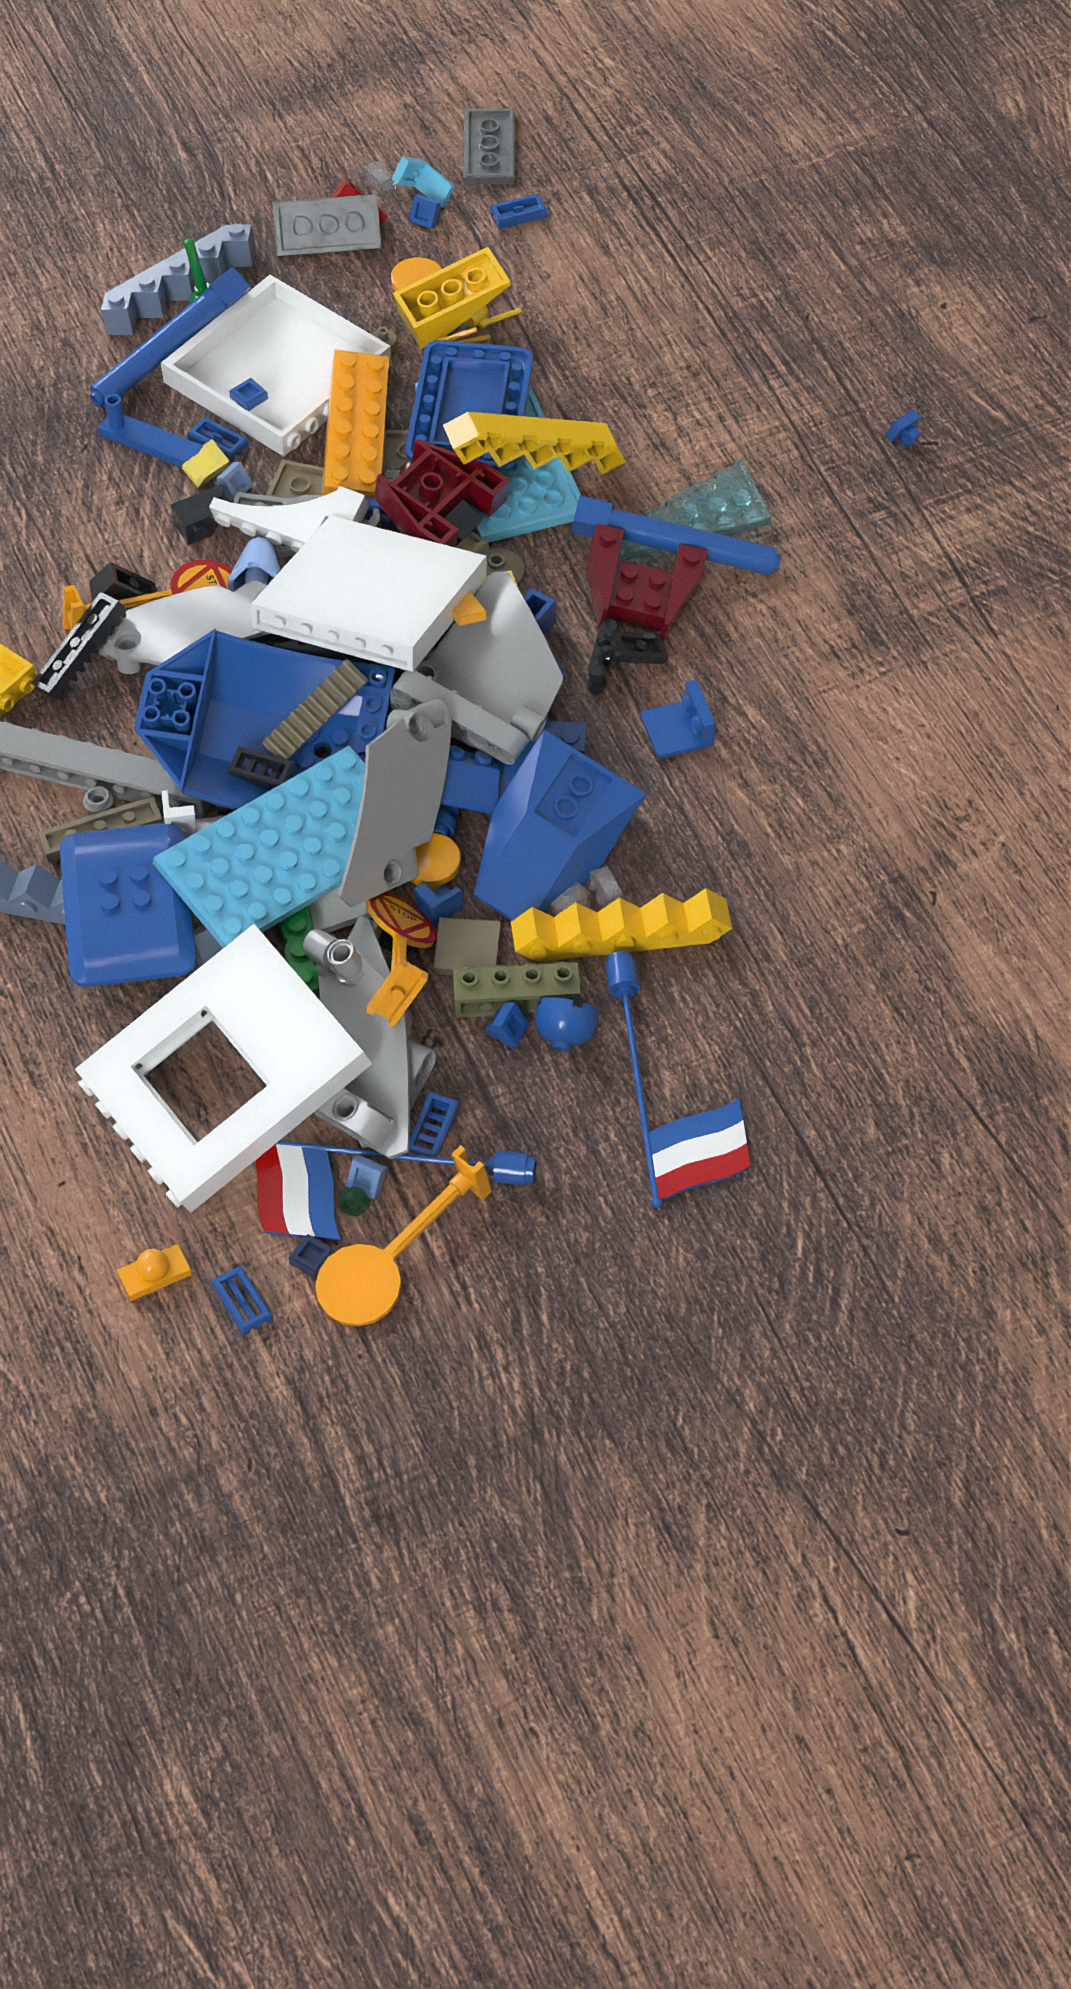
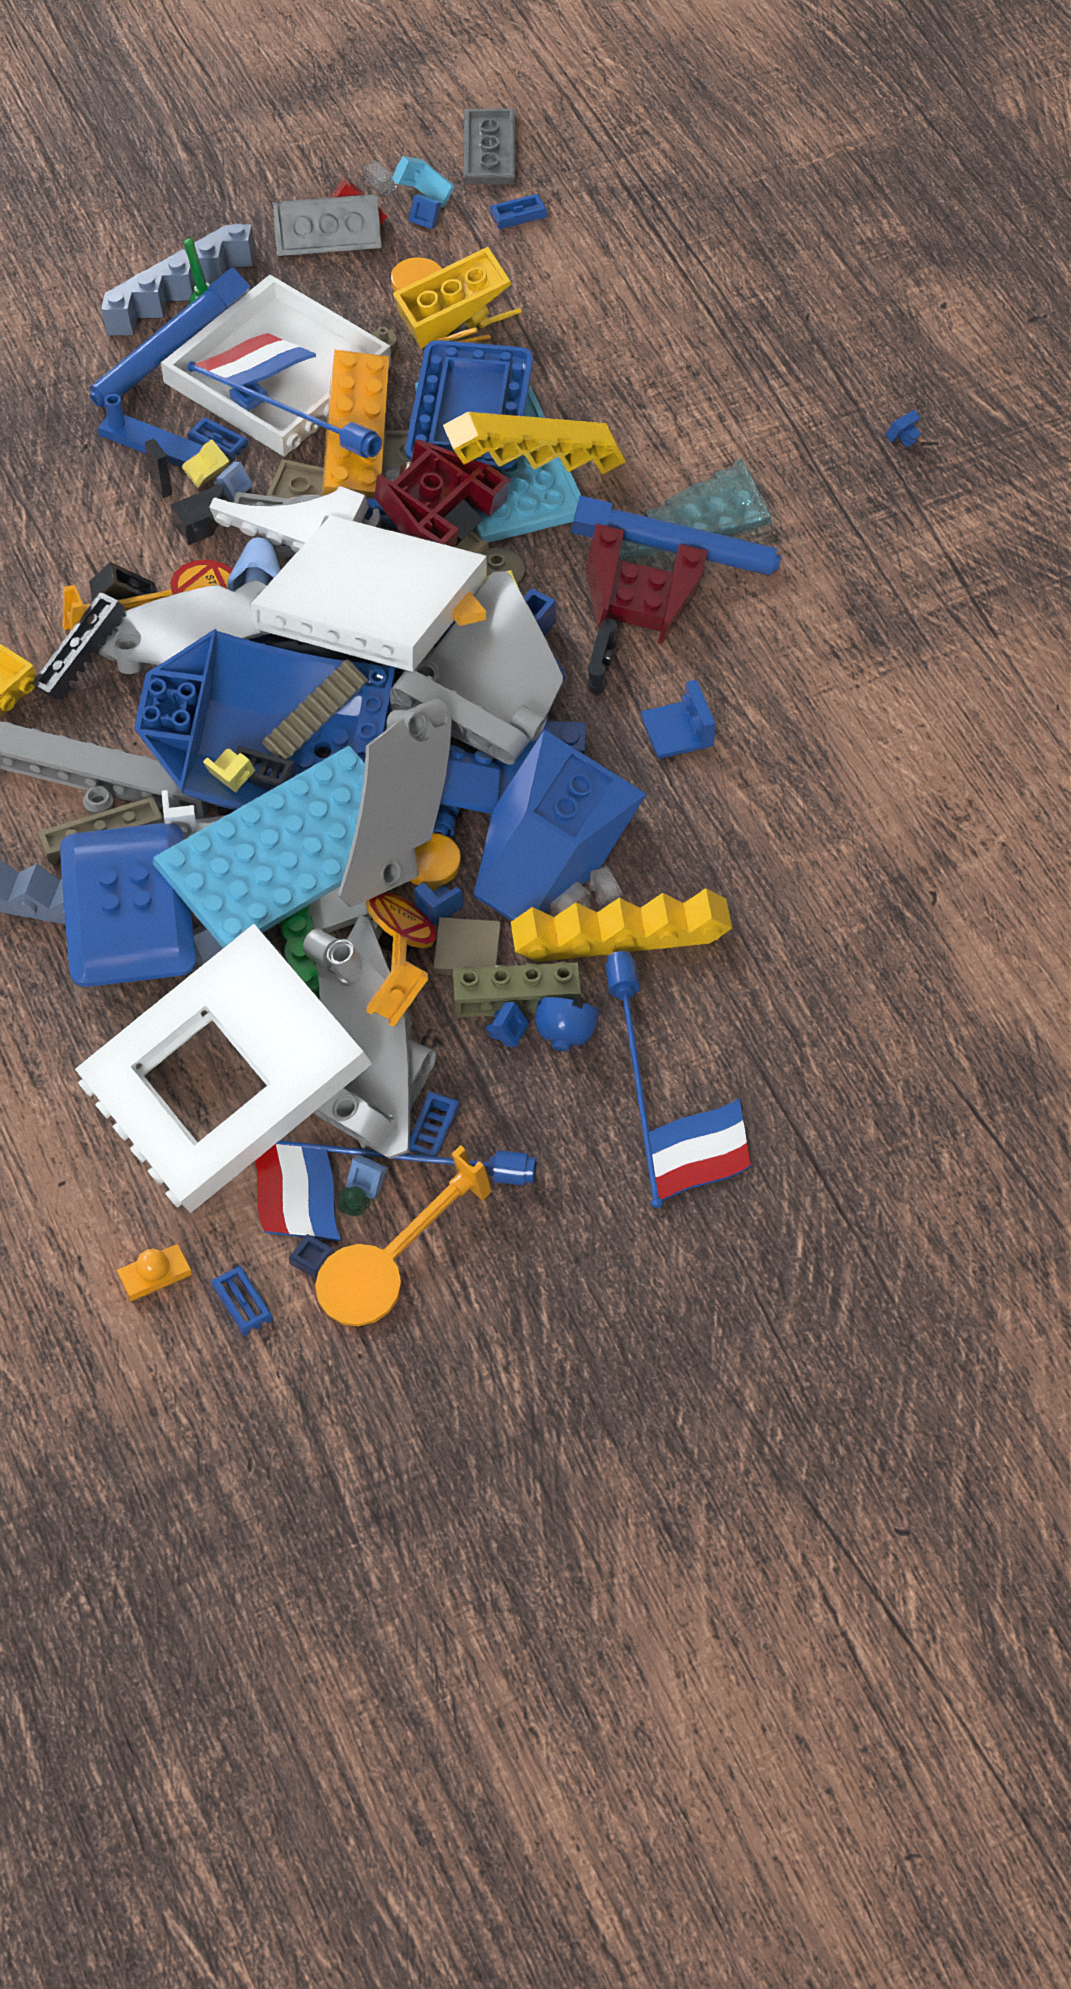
(158, 468): none -> black tile
(230, 769): none -> light yellow panel
(265, 357): none -> flag
(633, 647): black hinge -> none

